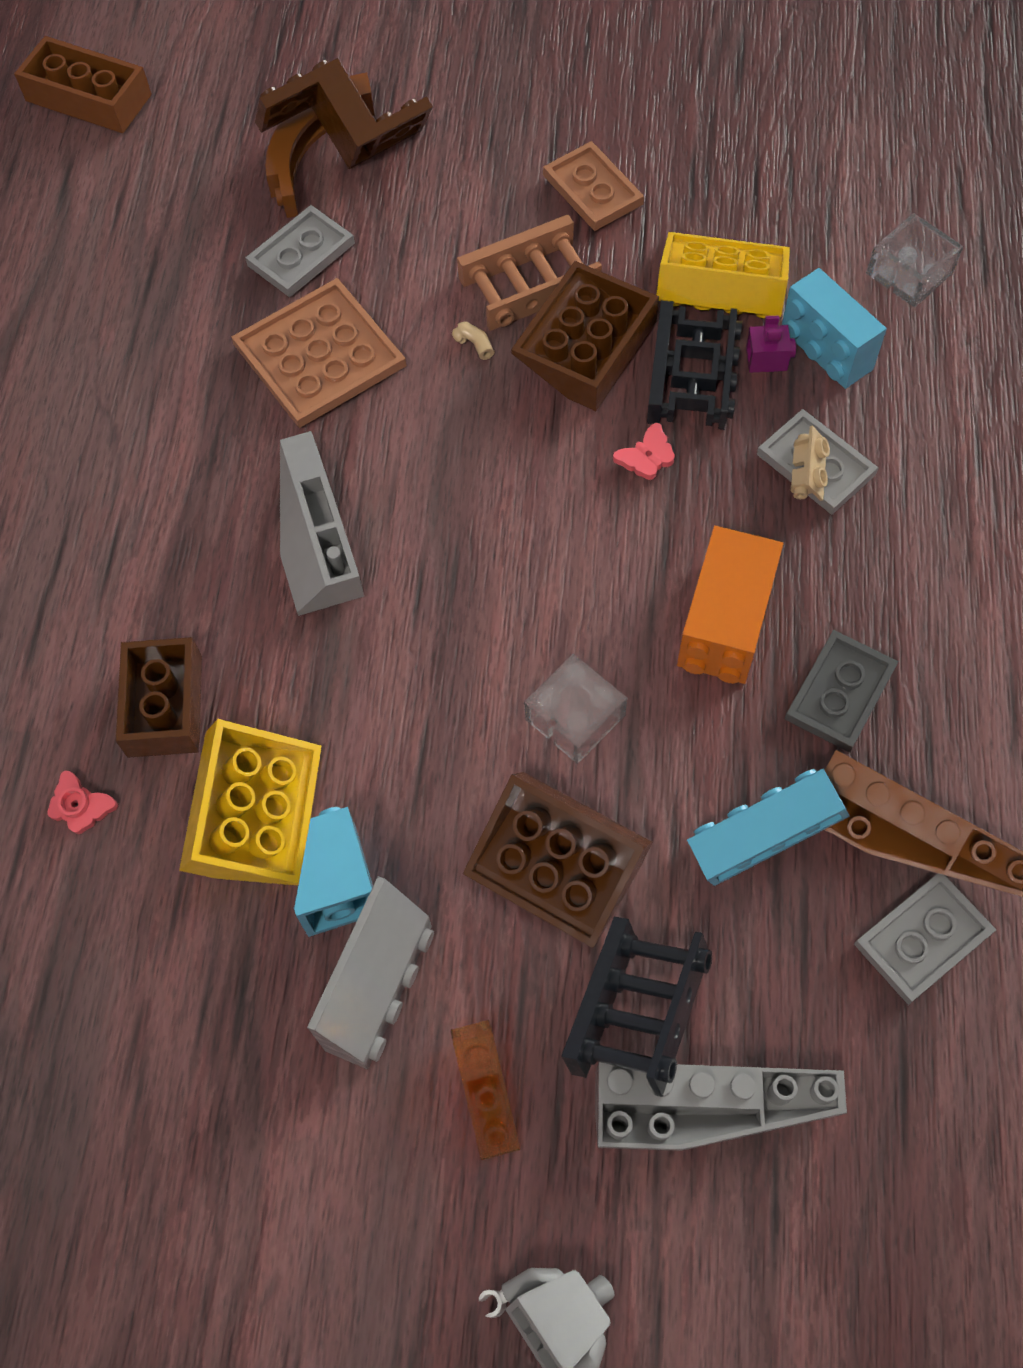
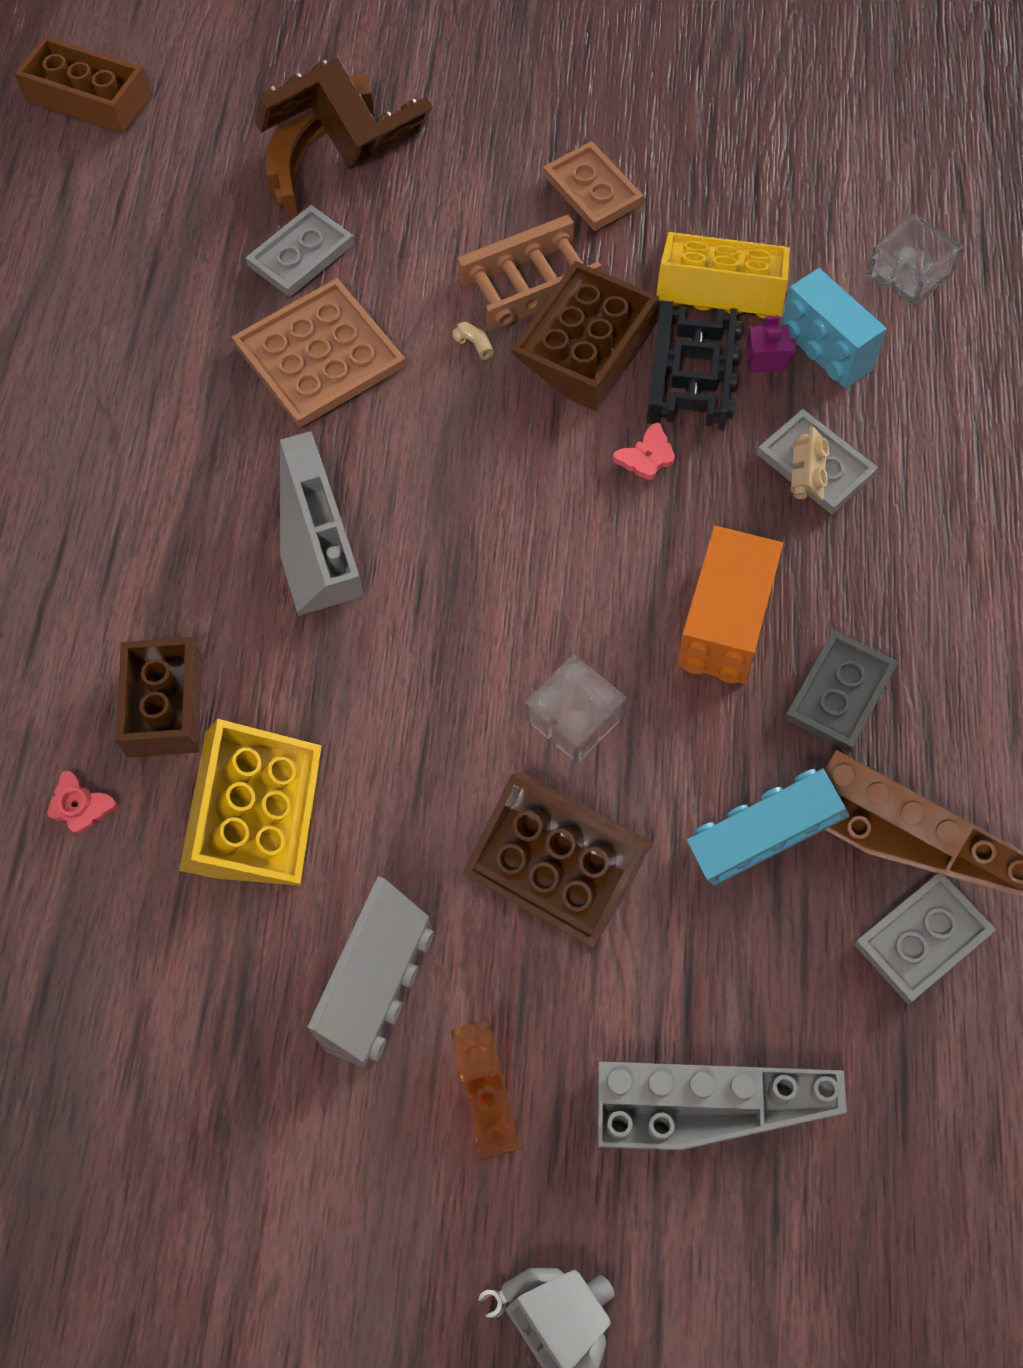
(333, 874): medium azure slope -> none
(610, 978): black fence -> none

